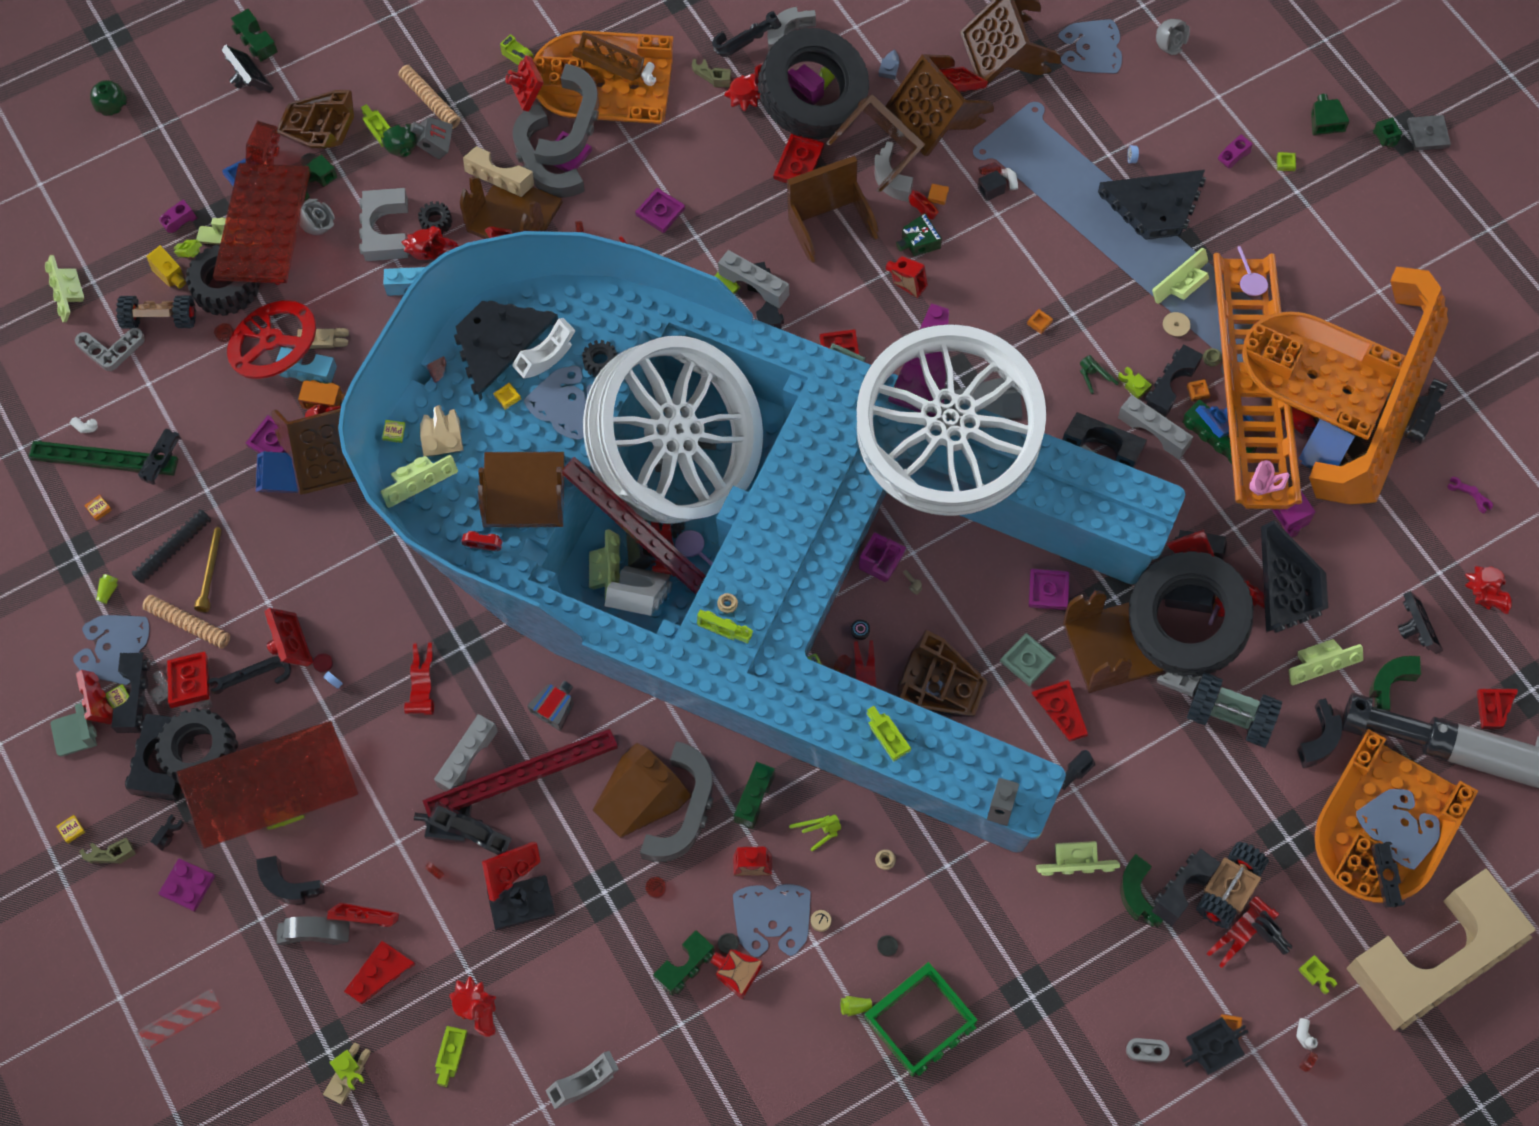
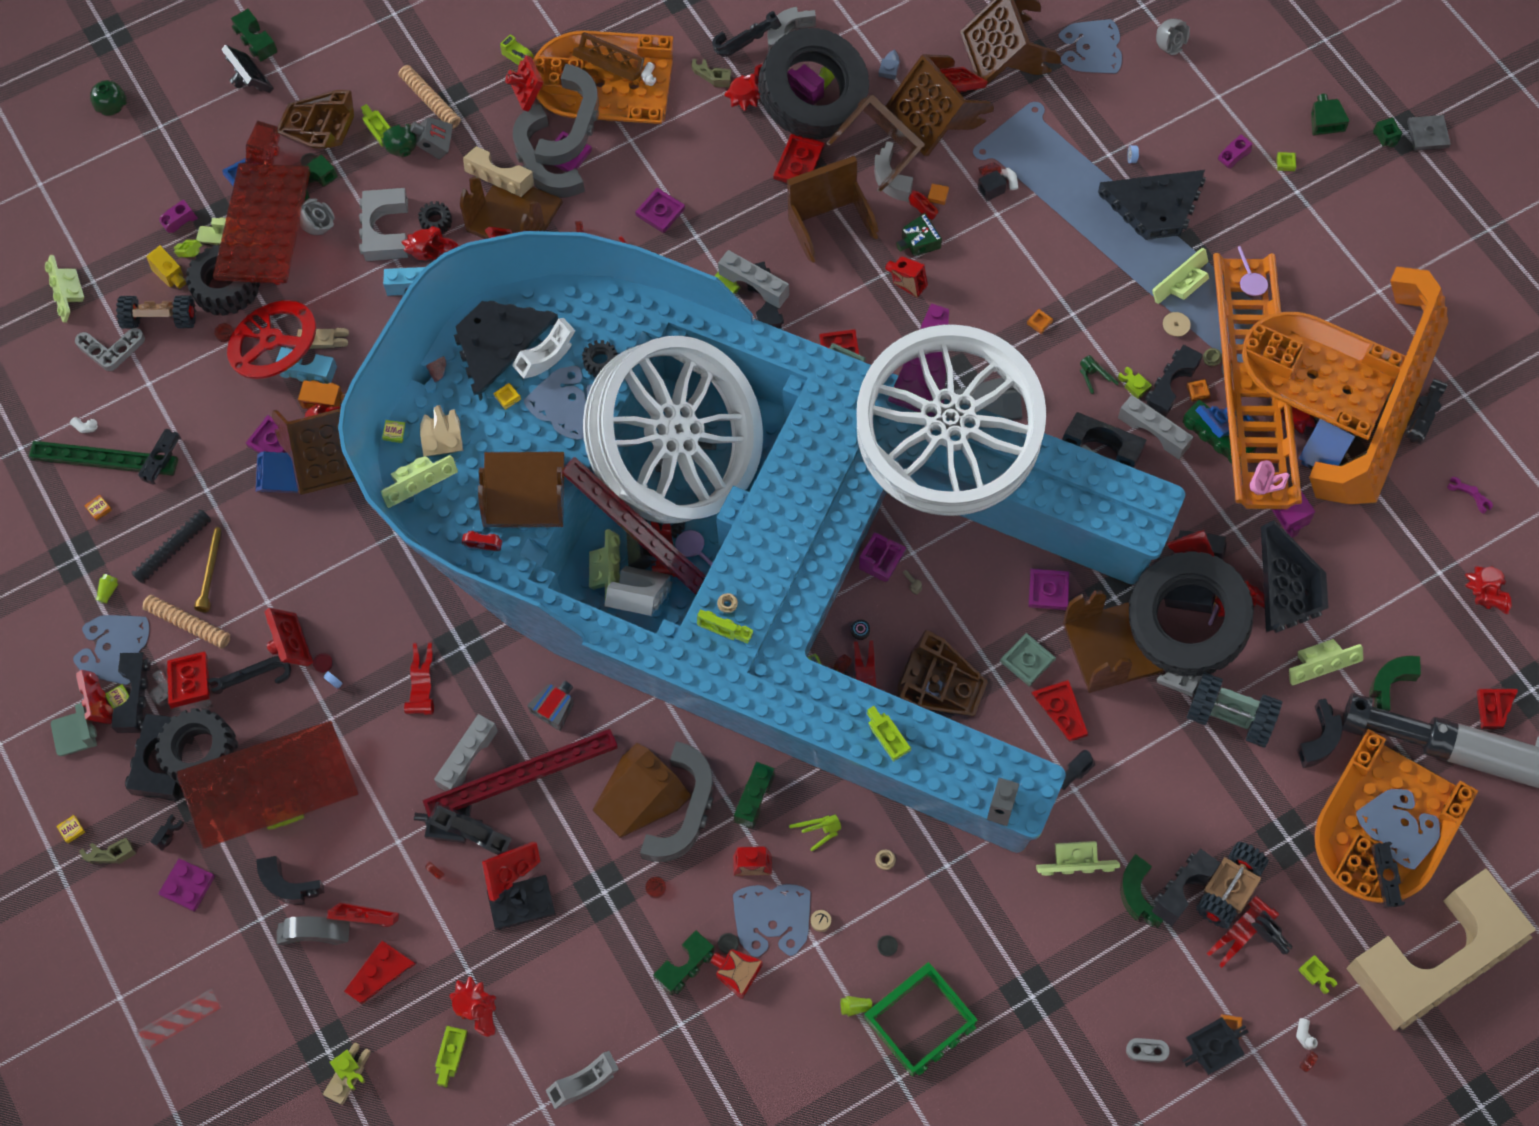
(1419, 624): black plate -> none

